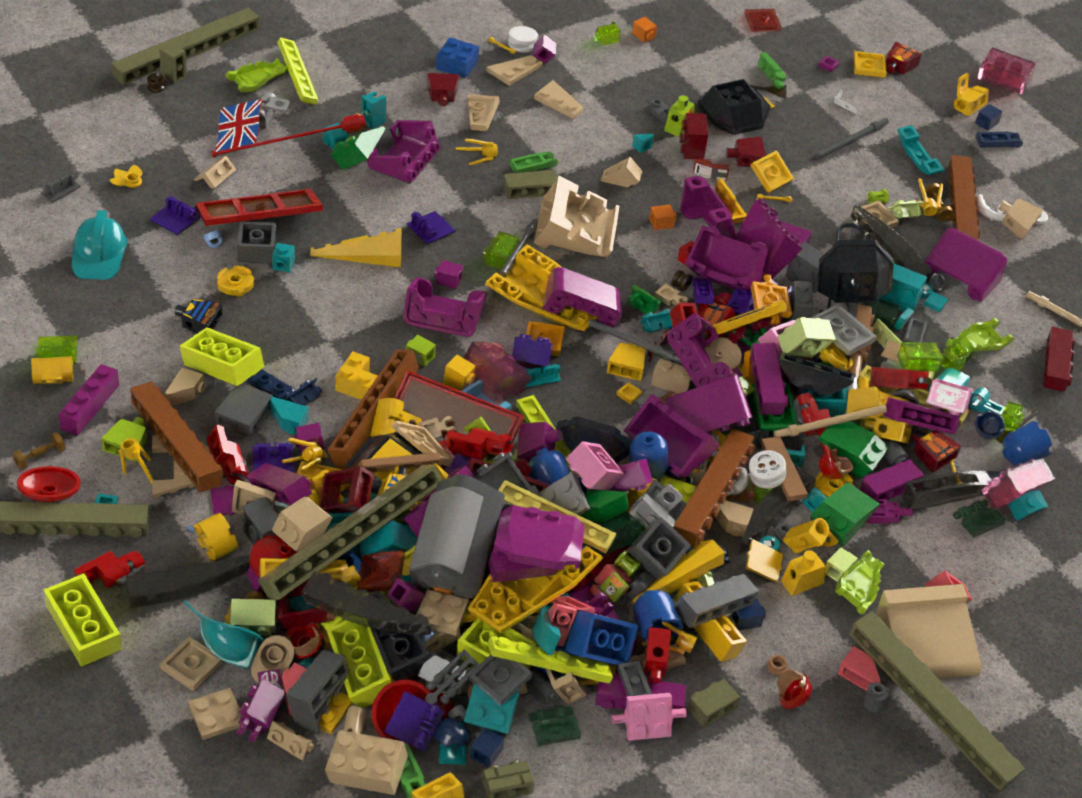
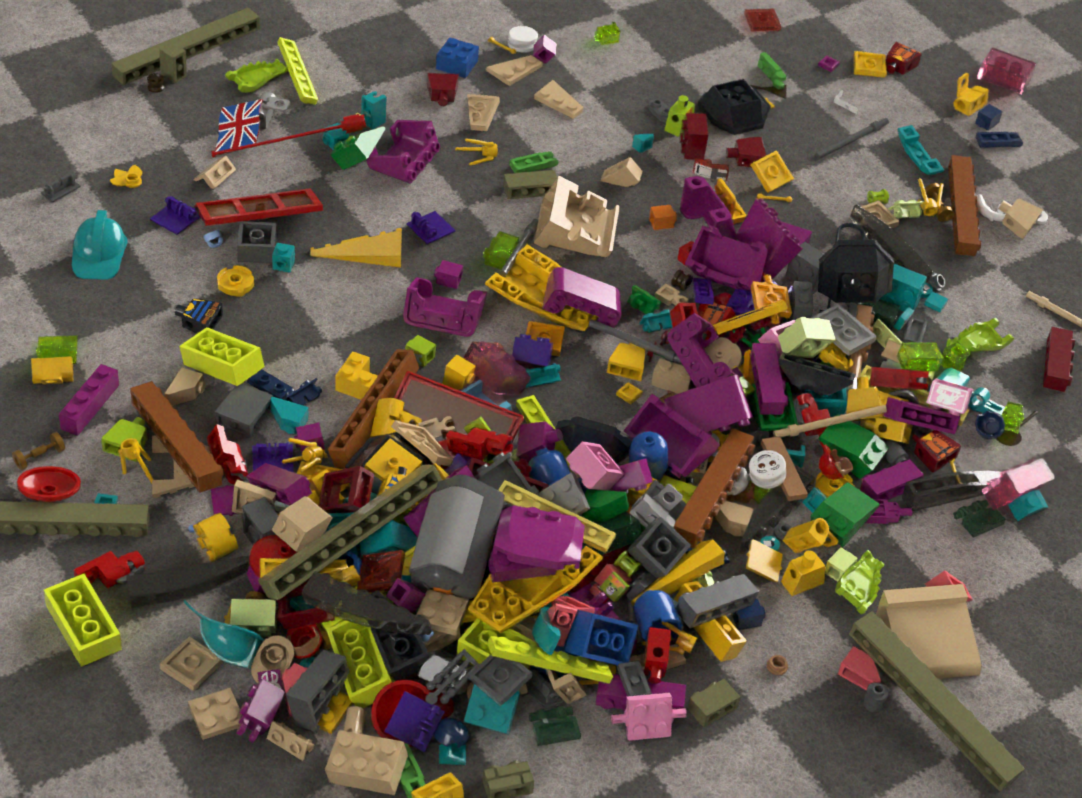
(408, 462): medium nougat tile -> none
(457, 711): light grey hinge -> none
(487, 747): dark blue brick -> none
(644, 29): orange brick -> none
(793, 689): piece -> none
(968, 262): magenta windscreen -> none
(1026, 444): blue cylinder -> none

